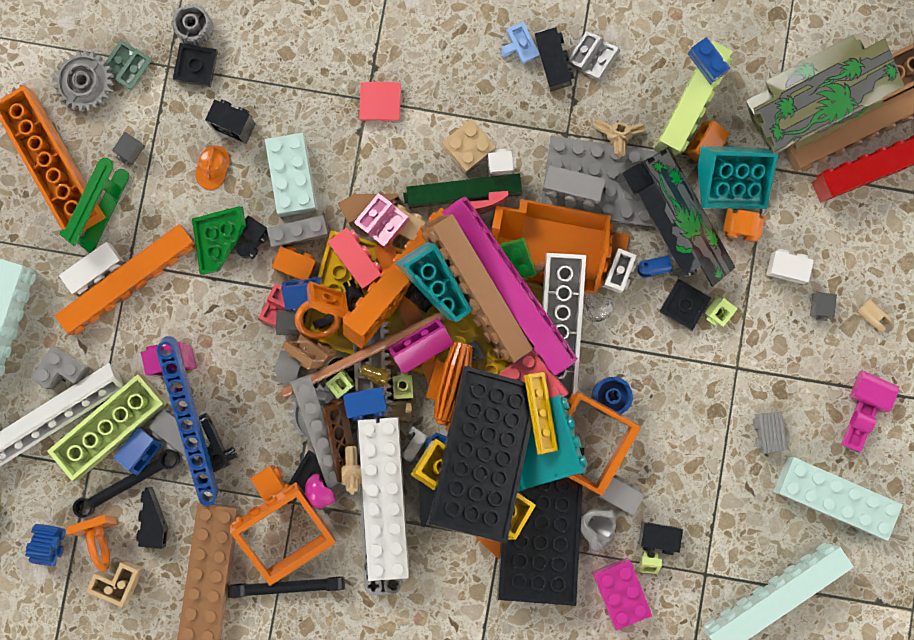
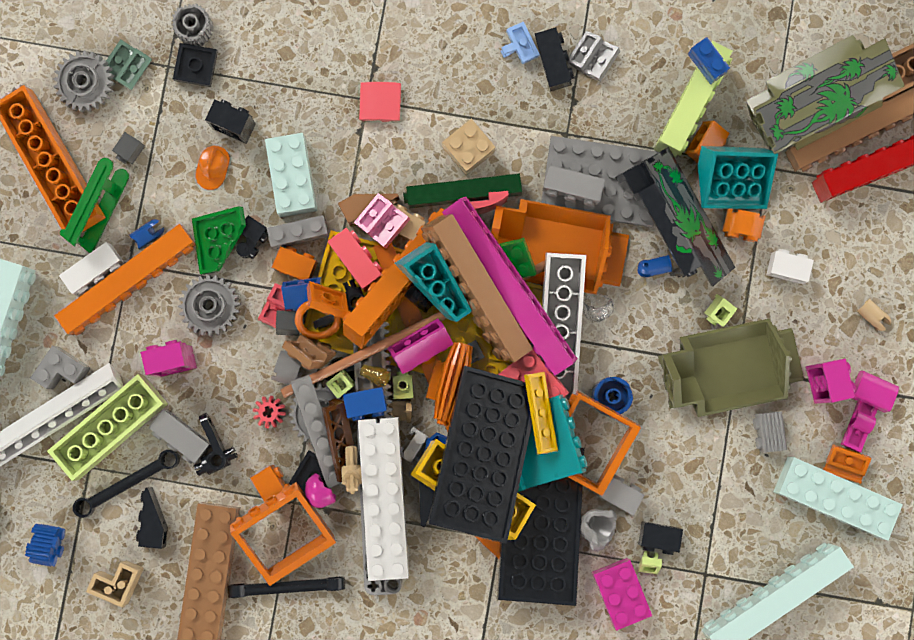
(94, 528): orange tile -> none
(137, 451): brick -> none
(146, 234): none -> blue piece
(189, 412): blue beam -> none
(196, 299): none -> light grey gear
(263, 408): none -> coral gear
(501, 163): white brick -> none
(619, 134): tan bush -> none
(619, 271): white brick -> none
(684, 304): black plate -> none
(731, 368): none -> olive panel
(823, 306): dark grey brick -> none
(831, 381): none -> dark pink brick
(847, 463): none -> orange plate

